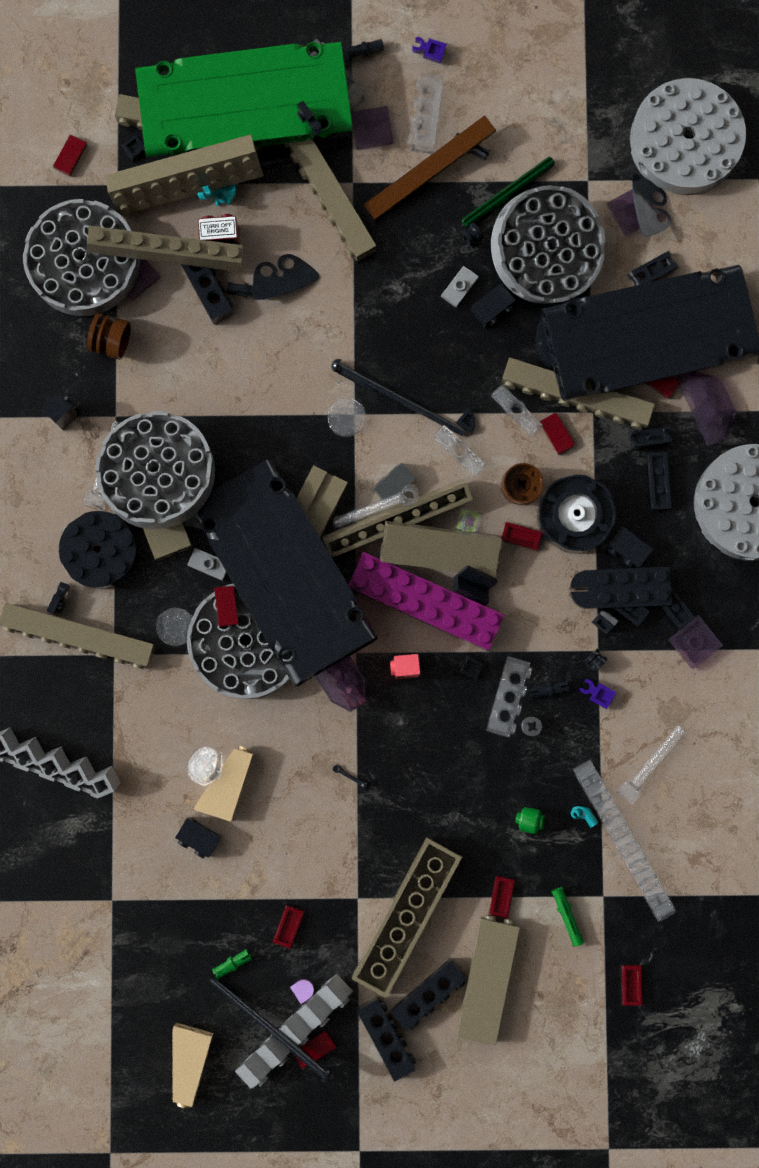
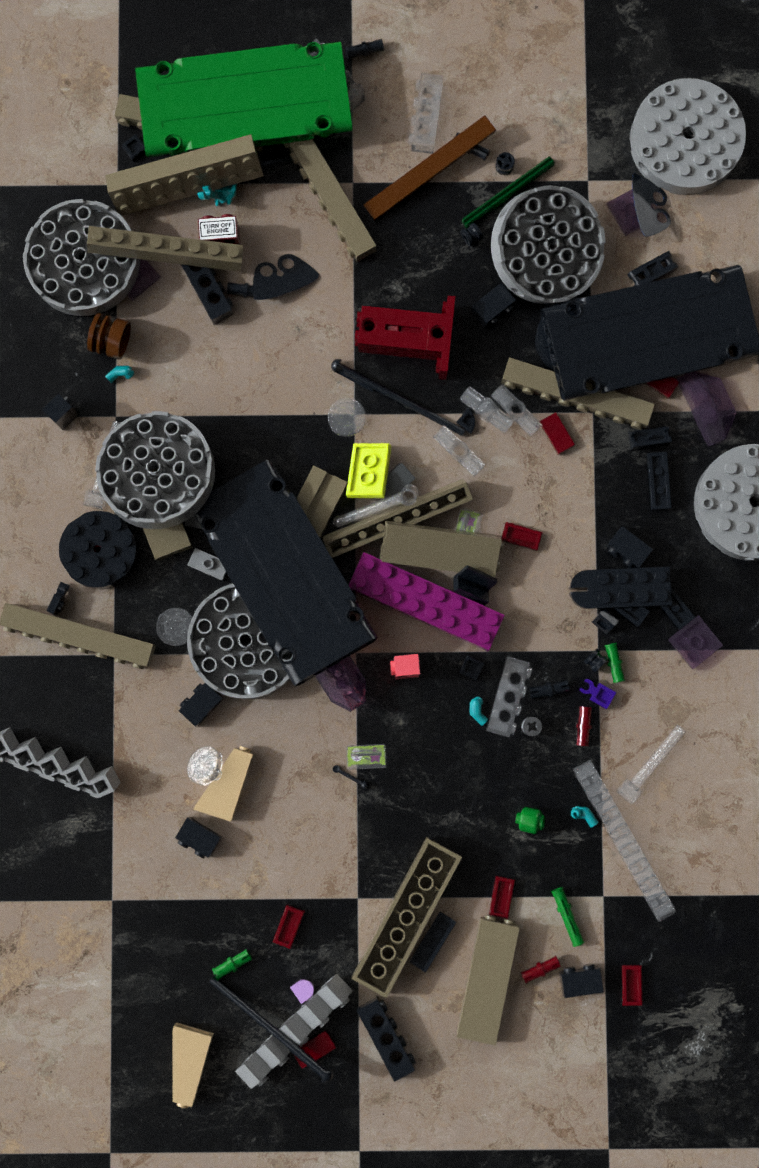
(69, 155): dark red tile -> none
(123, 370): none -> teal arm
(200, 704): none -> black brick
(226, 606): dark red tile -> none
(307, 116): black plate -> none
(366, 756): none -> clear slope
(368, 470): none -> neon yellow tile
(372, 127): clear purple plate -> none
(407, 333): none -> dark red brick
(416, 996): black brick -> none
(433, 50): dark purple plate -> none
(433, 941): none -> black plate
(459, 286): light grey plate -> none
(475, 710): none -> teal arm
(487, 409): none -> clear piece
(503, 160): none -> black wheel
(532, 479): reddish brown wheel -> none
(541, 969): none -> dark red pin
(572, 532): black piece -> none
(581, 981): none -> black brick
(584, 726): none -> dark red pin
(614, 662): none -> green pin

